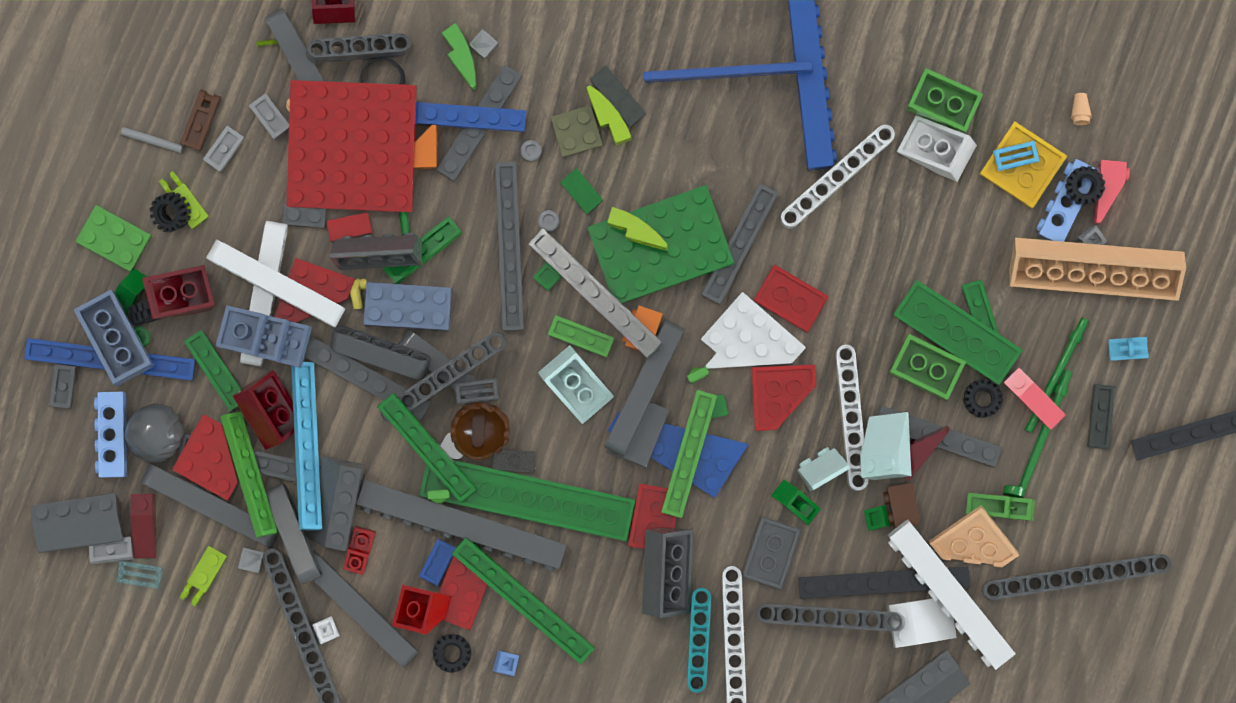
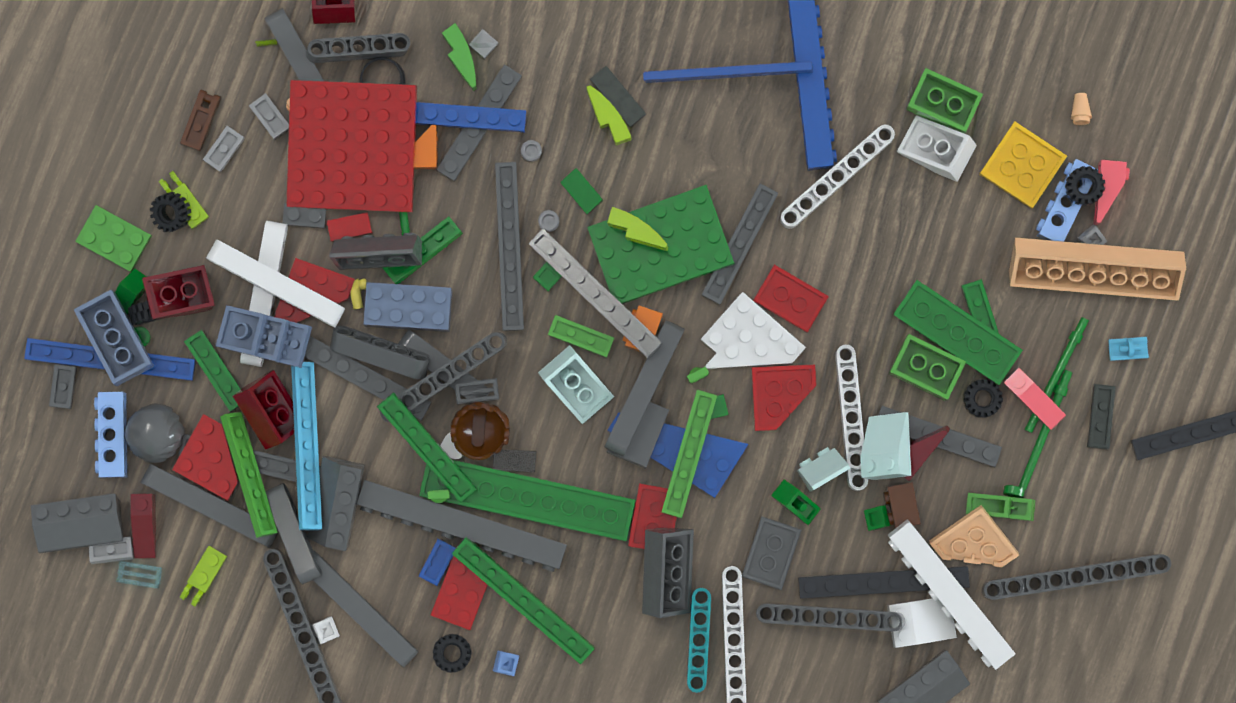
(152, 140): light grey bar -> none
(251, 560): light grey tile -> none
(359, 550): red slope -> none
(419, 609): red slope -> none
(576, 131): olive plate -> none
(998, 160): medium azure tile -> none

